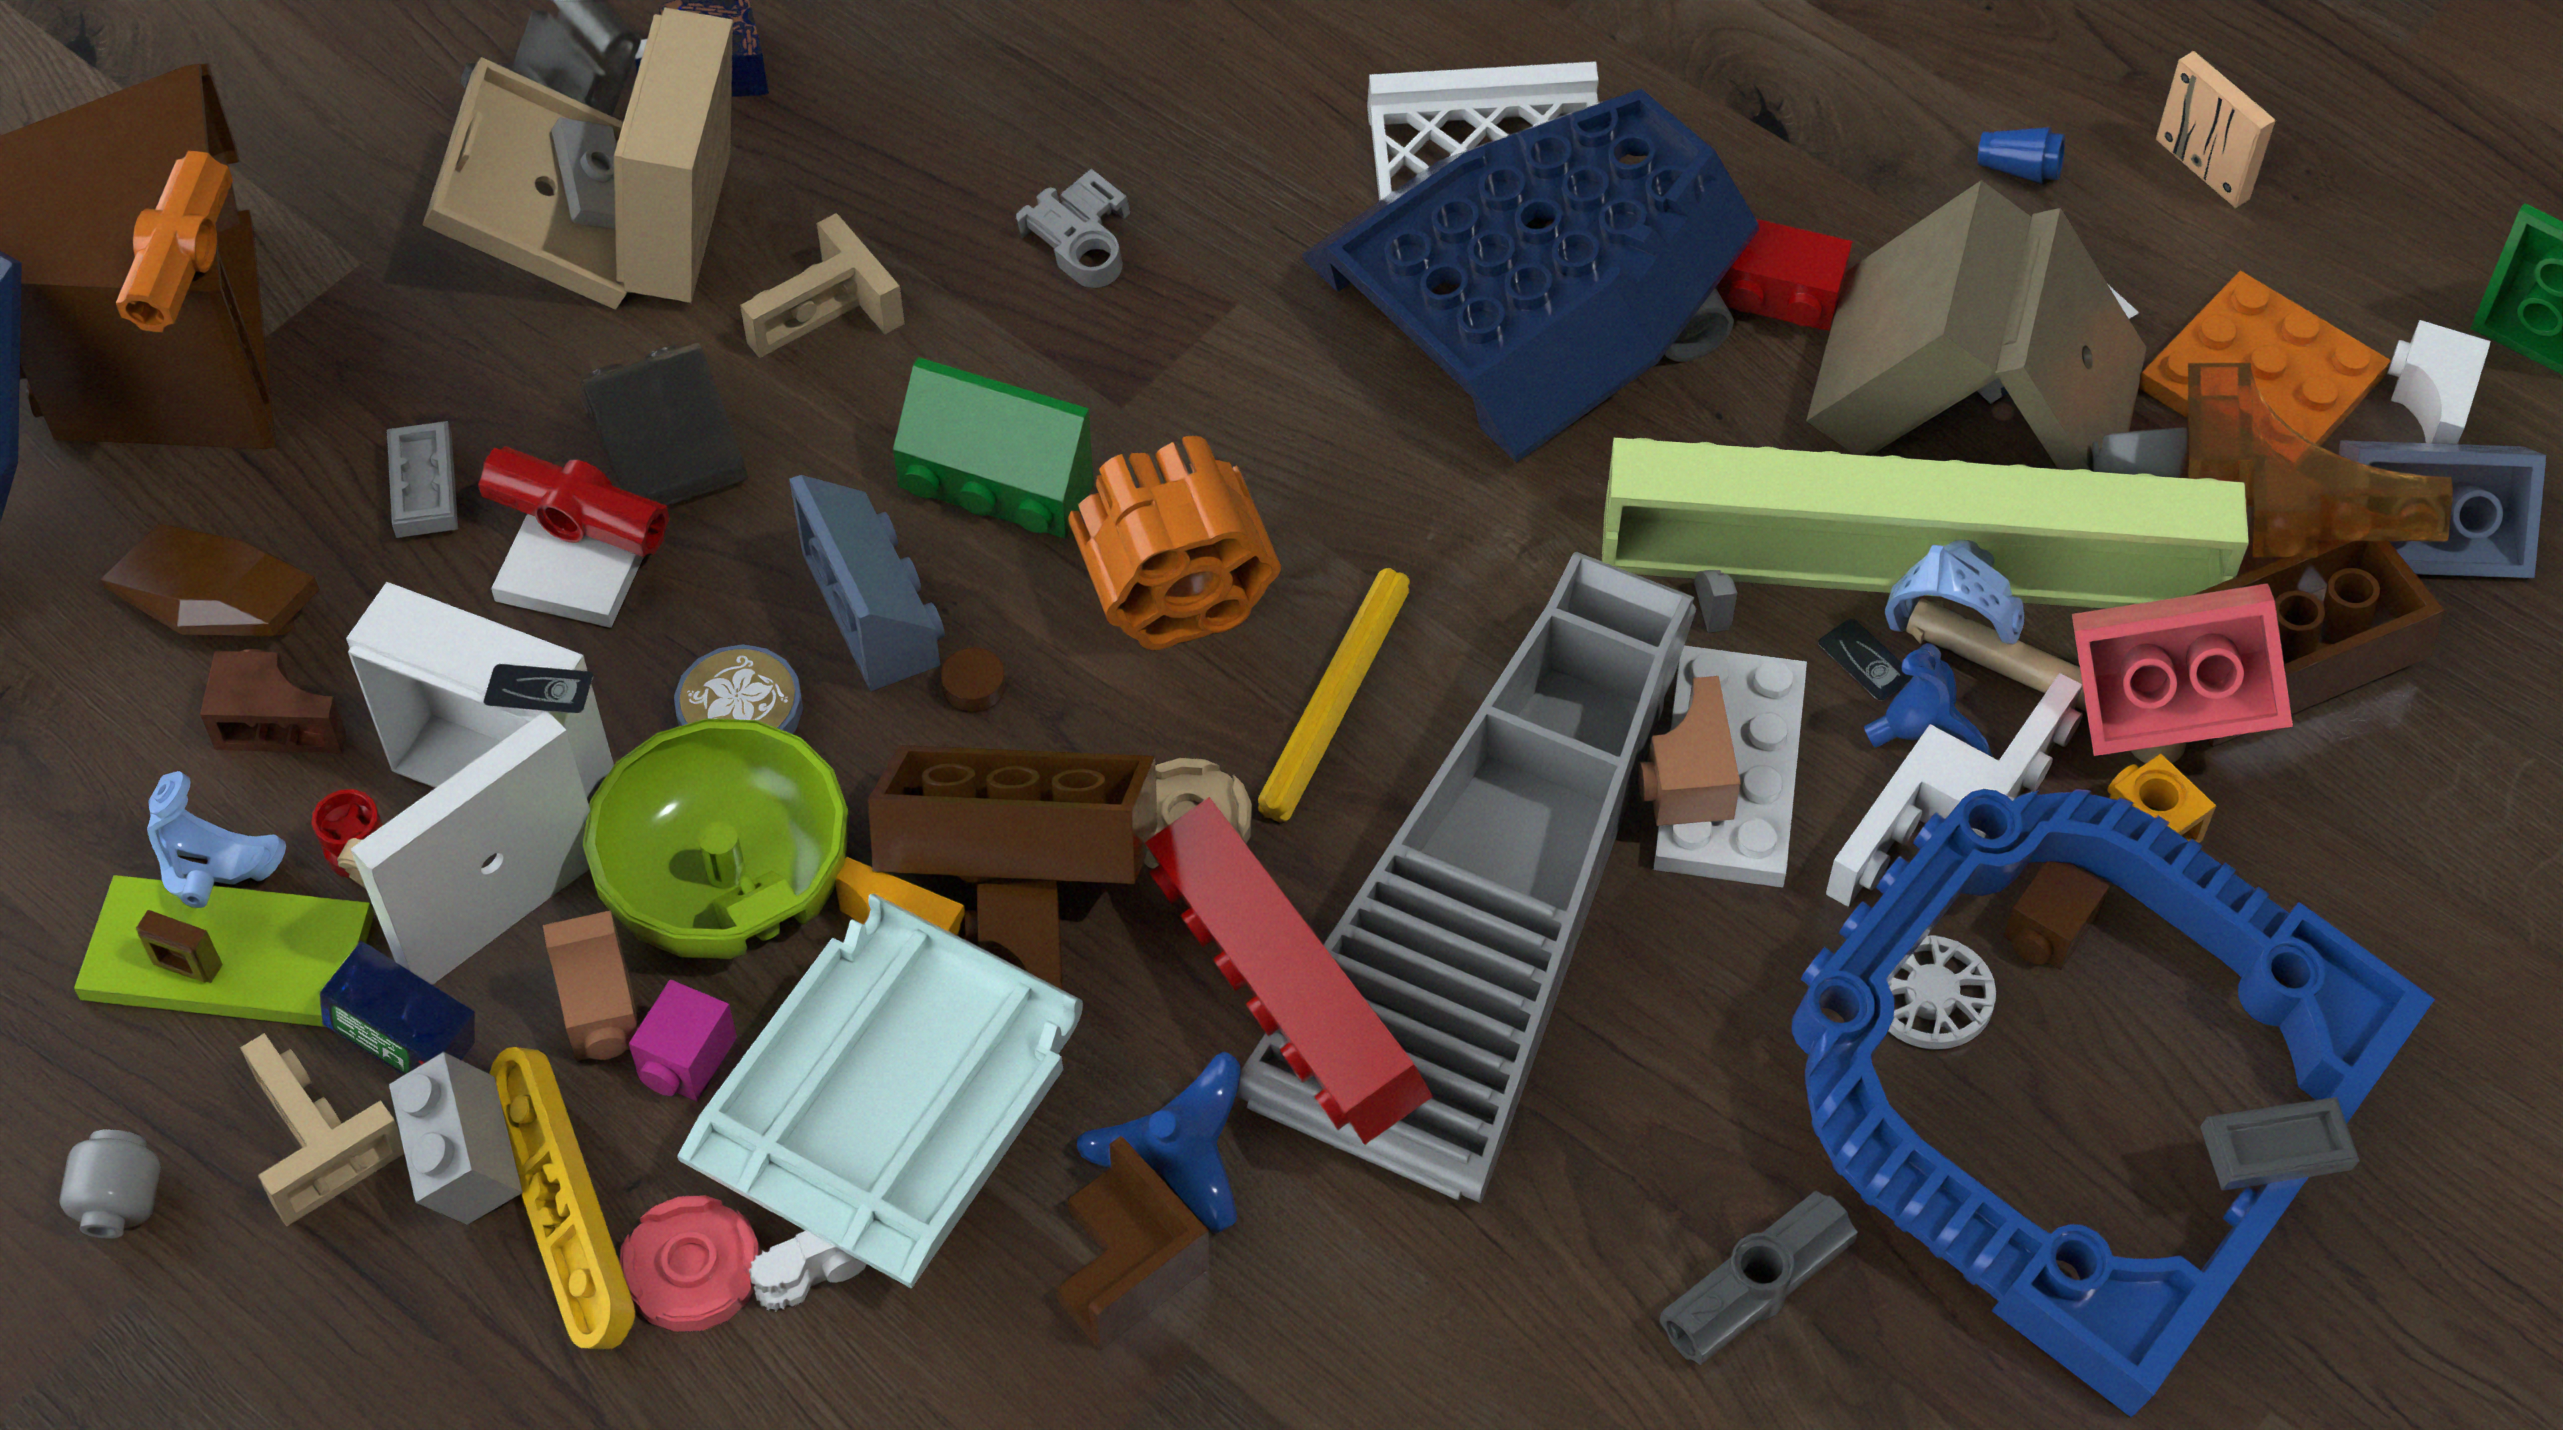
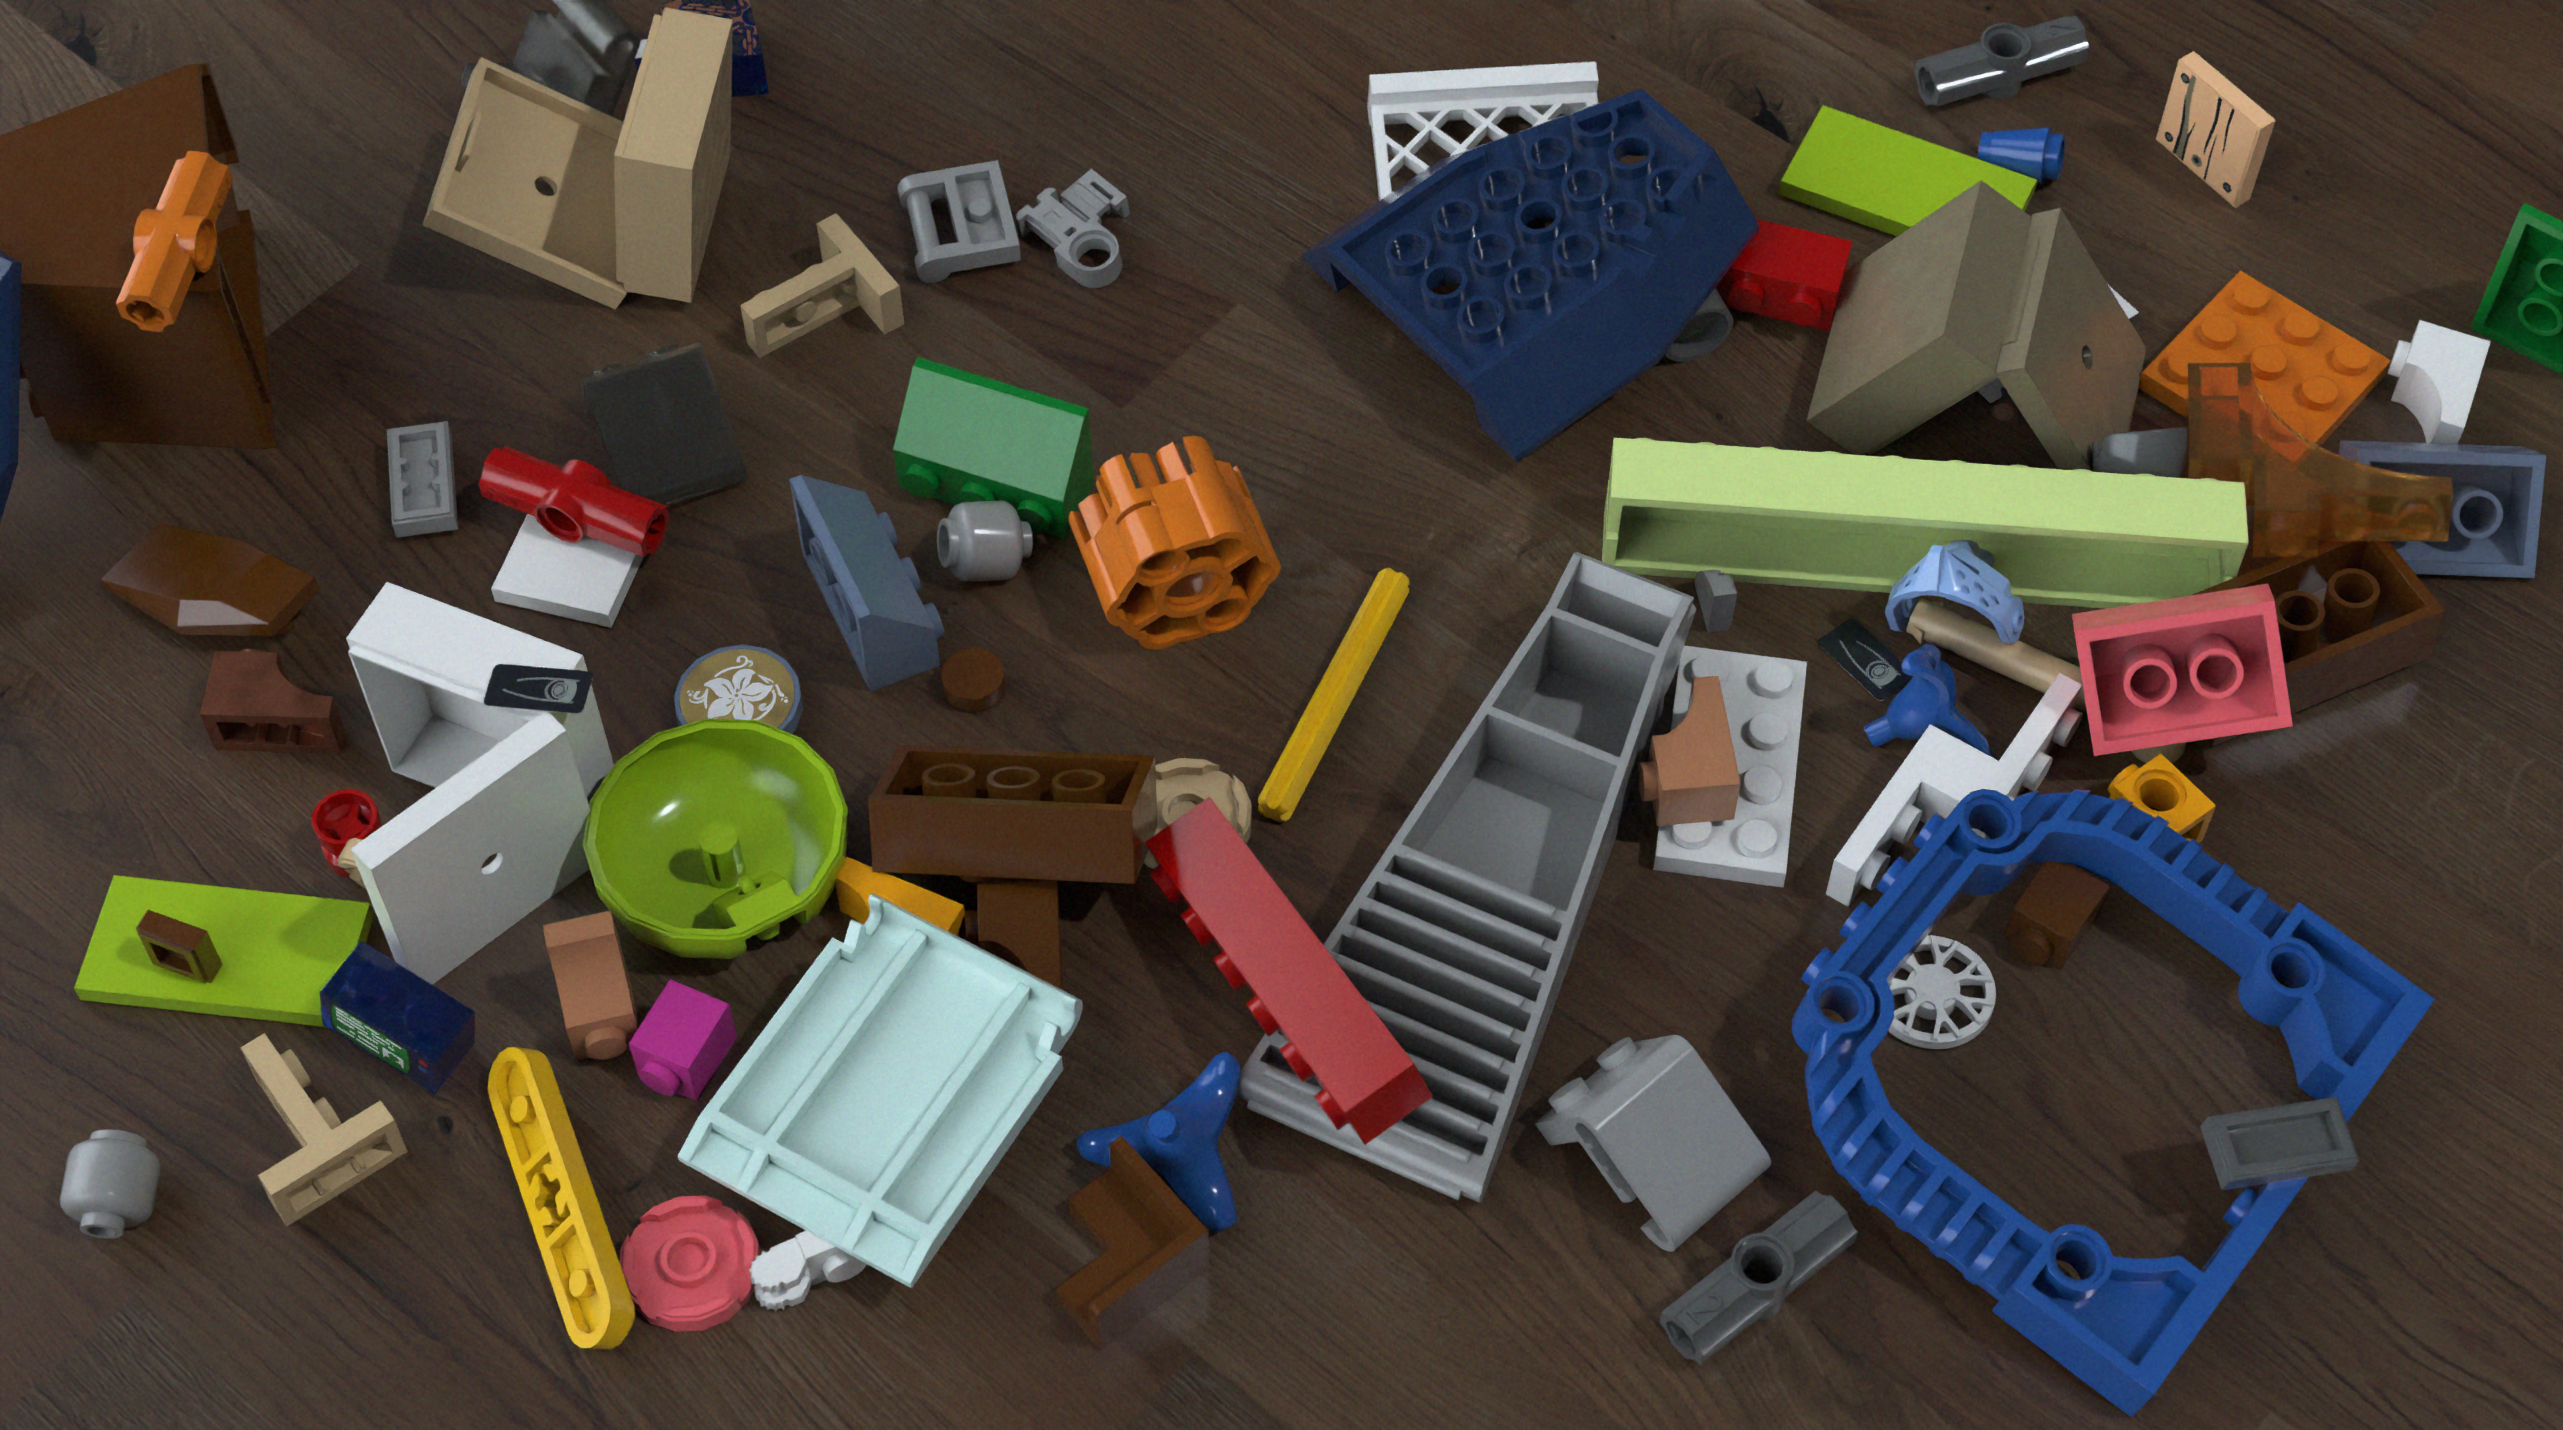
(229, 854): light blue helmet -> none
(455, 1138): light grey brick -> none
(587, 170): light grey plate -> none
(978, 216): none -> light grey plate
(983, 541): none -> light grey head
(1659, 1134): none -> light grey piece
(1885, 174): none -> lime tile
(2001, 61): none -> dark grey piece

